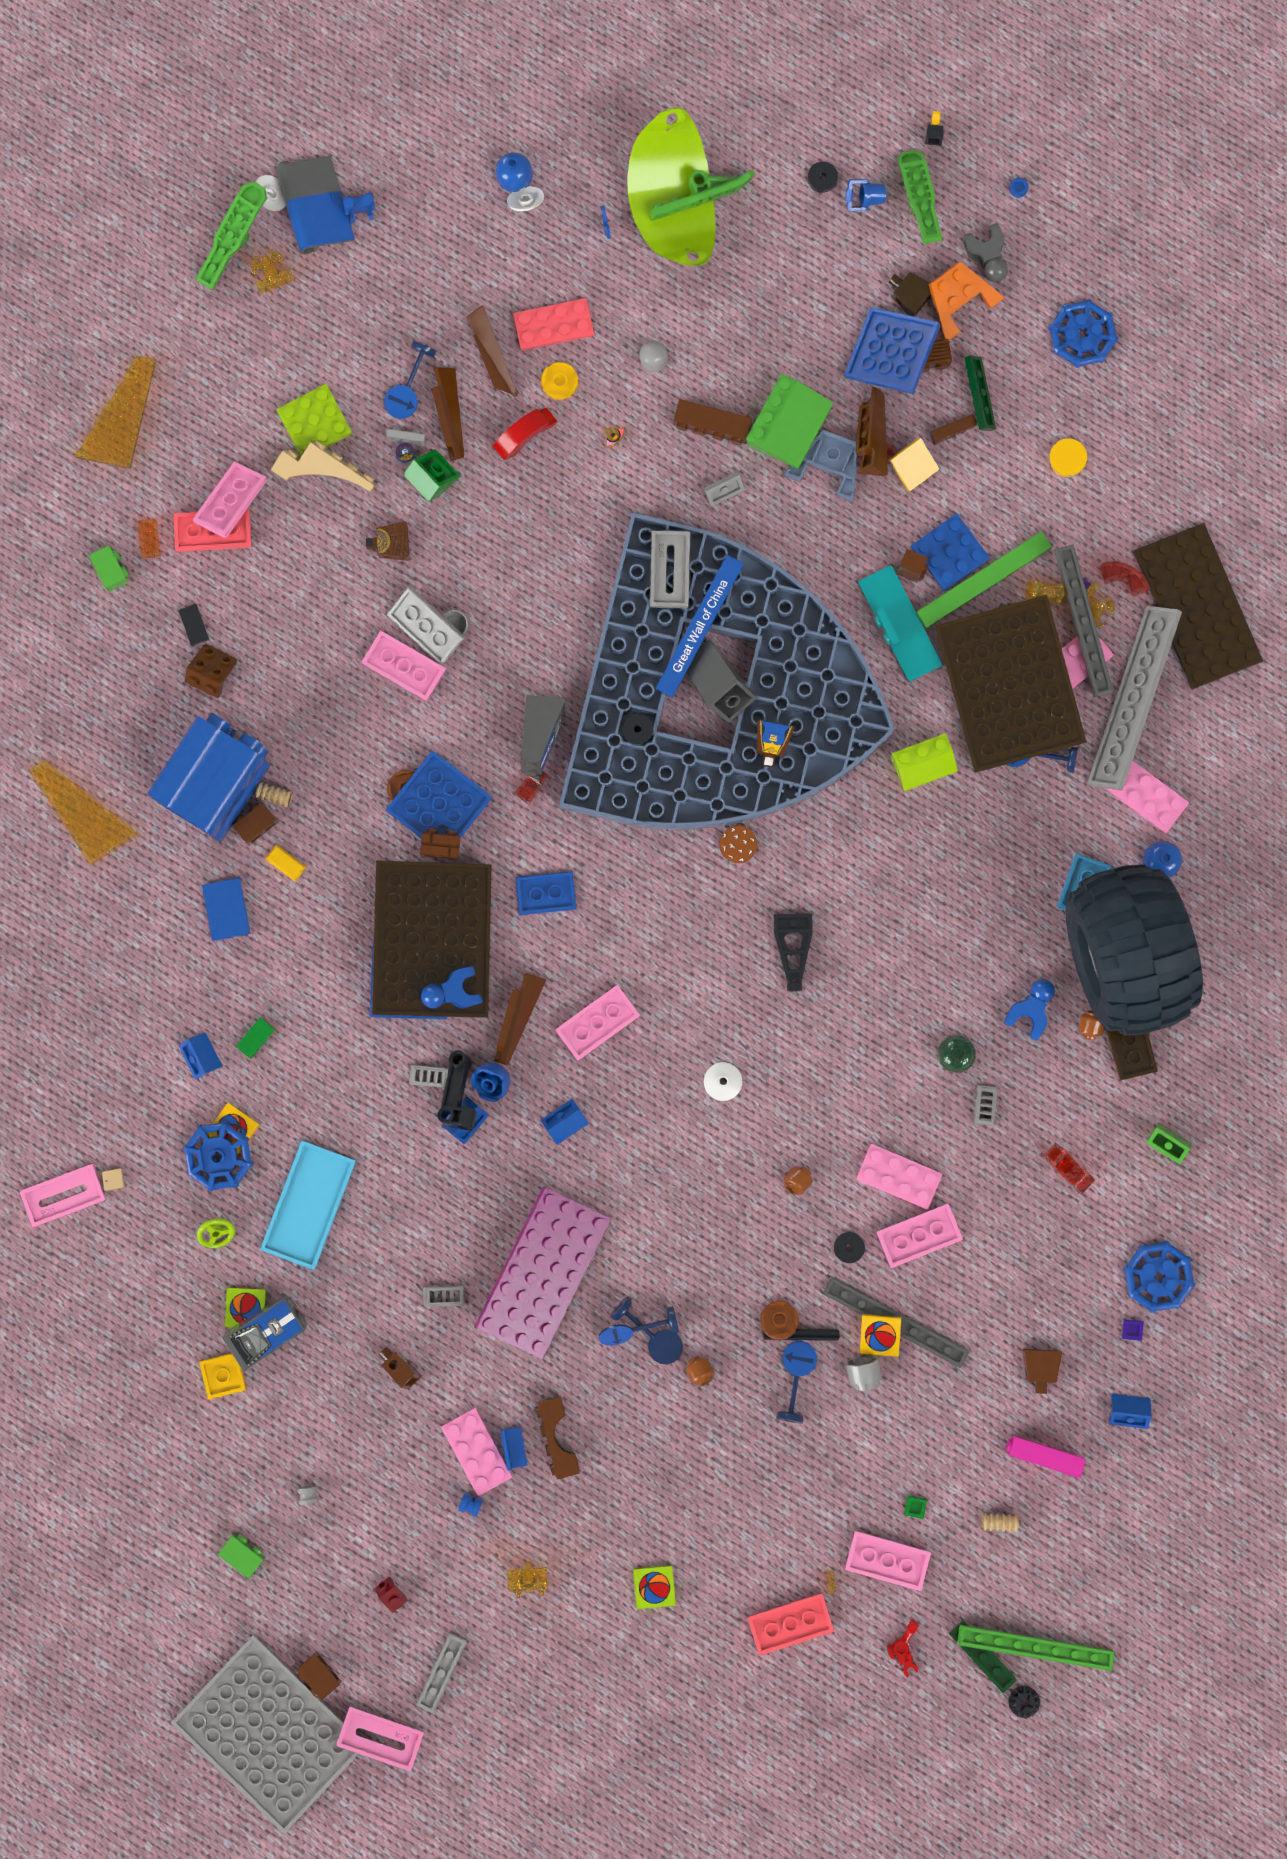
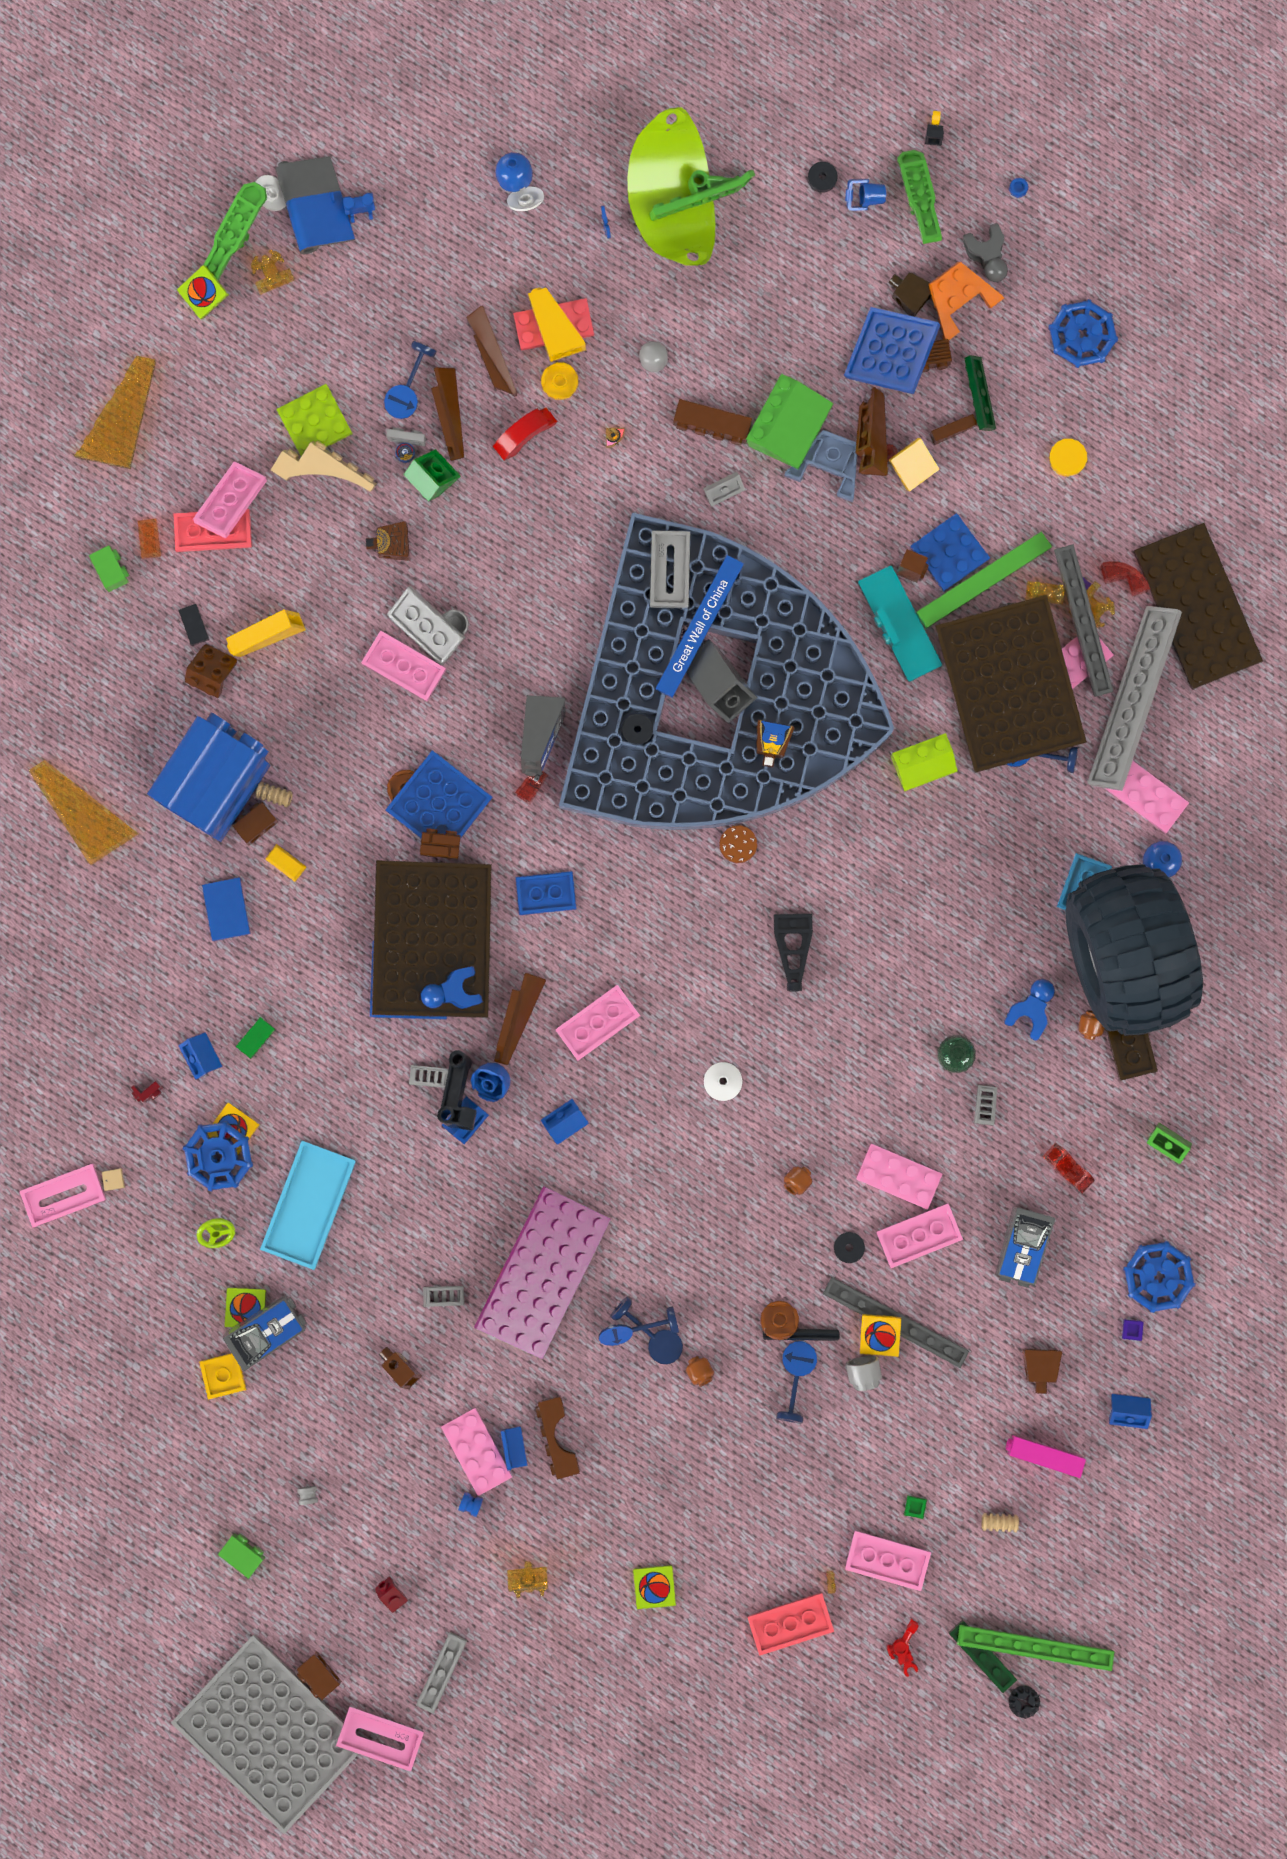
(151, 1092): none -> dark red bracket
(202, 292): none -> tile
(265, 633): none -> yellow slope
(556, 330): none -> yellow slope
(1024, 1246): none -> slope

